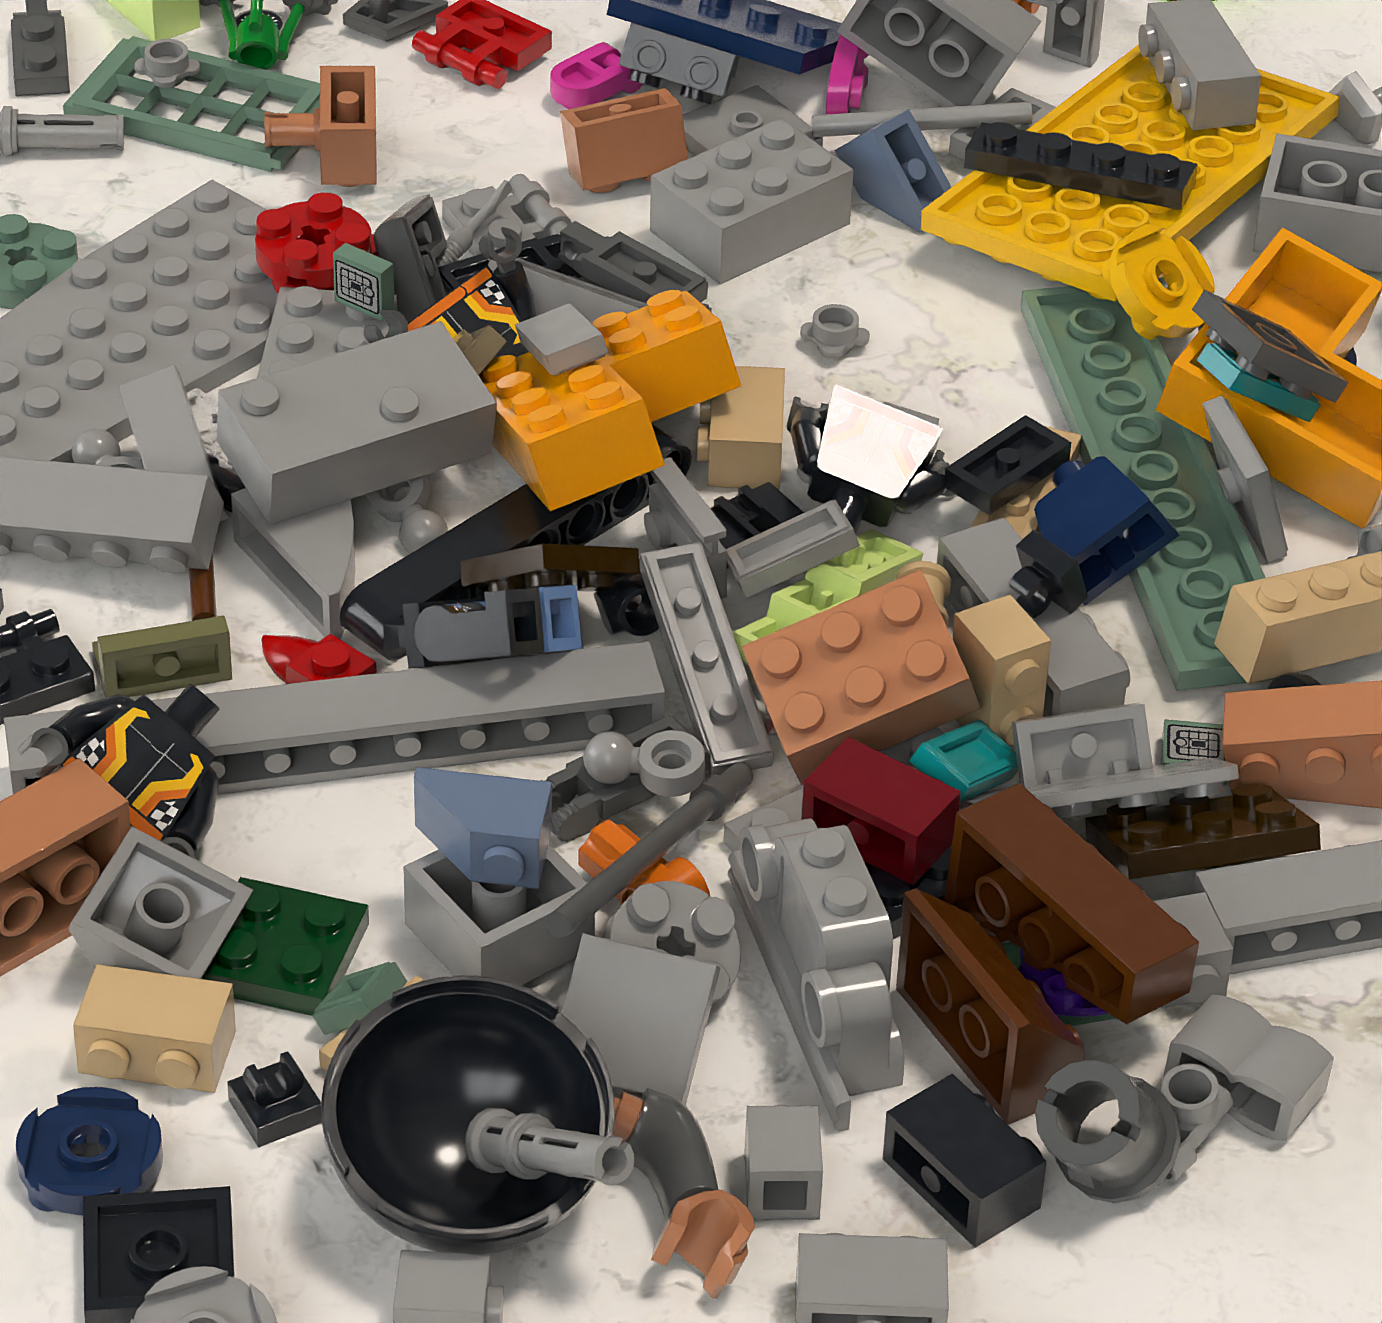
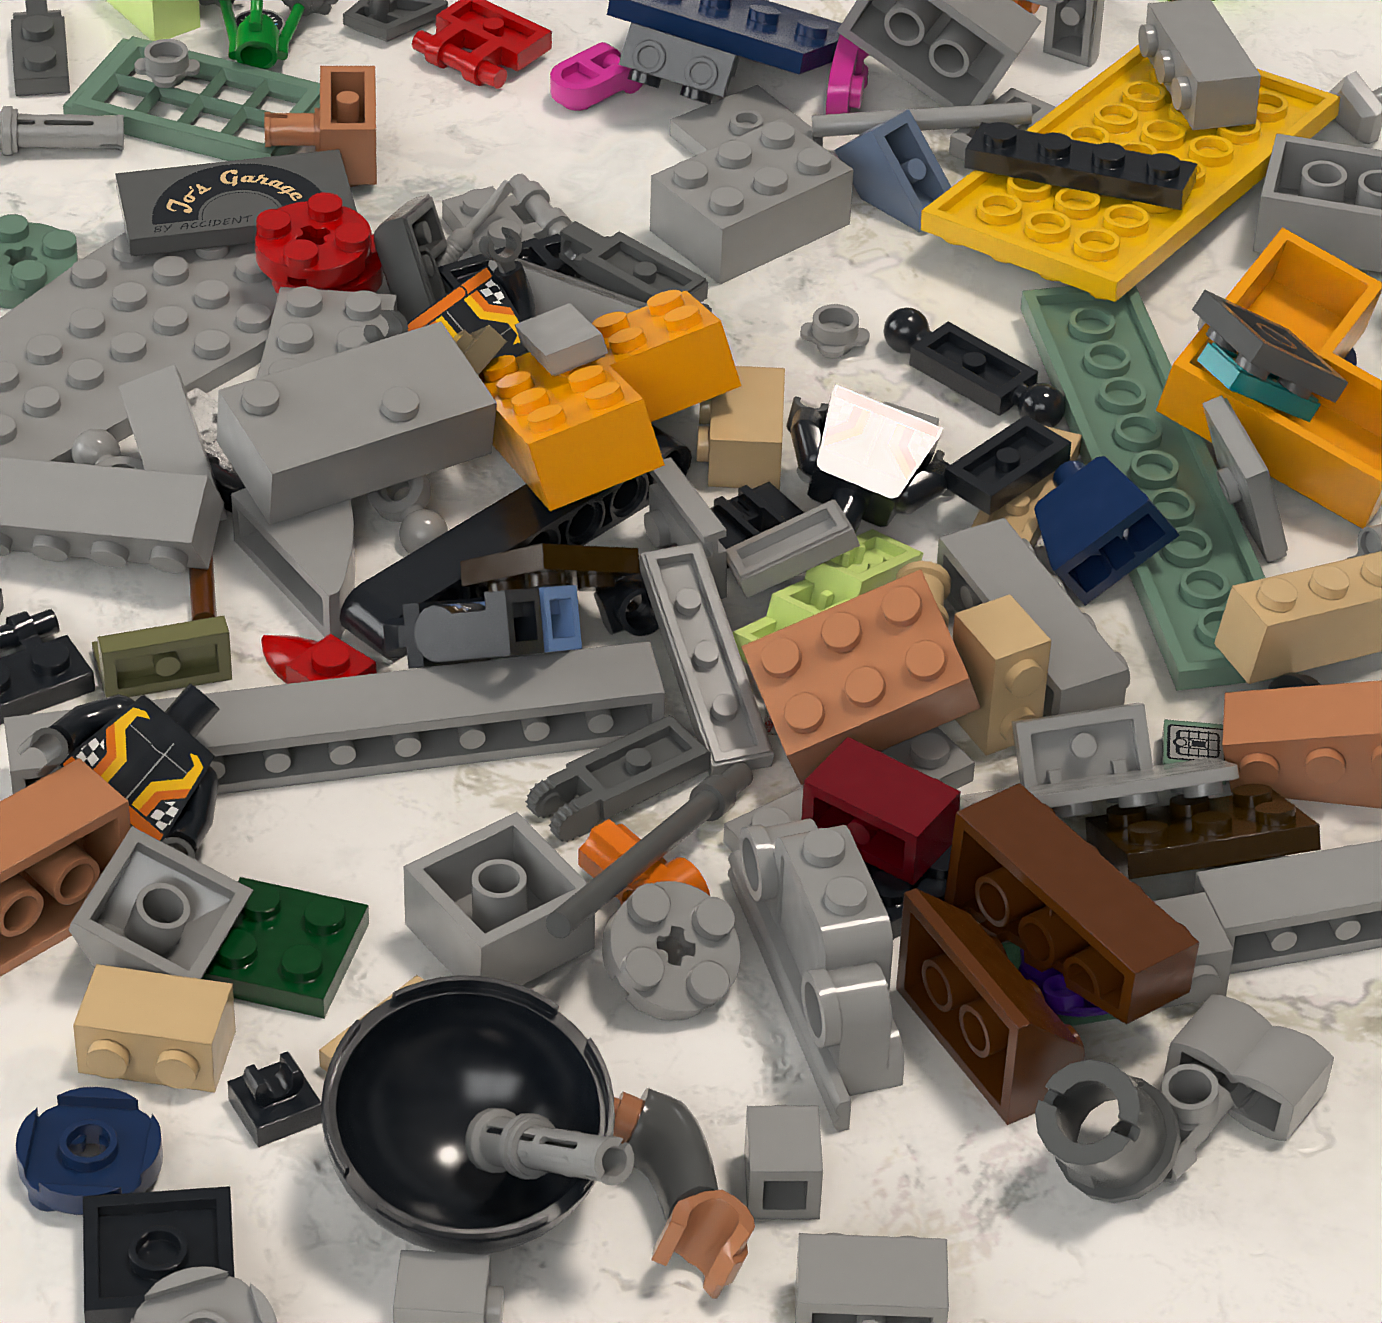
(220, 200): none -> dark grey tile
(357, 996): sand green tile -> none
(363, 281): tile -> none
(486, 823): sand blue slope -> none
(623, 139): nougat brick -> none
(641, 1012): light grey tile -> none
(667, 762): light grey plate -> none
(964, 1159): black brick -> none
(967, 759): teal tile -> none
(973, 367): none -> black plate
(1046, 577): black tile -> none
(1134, 276): yellow plate -> none

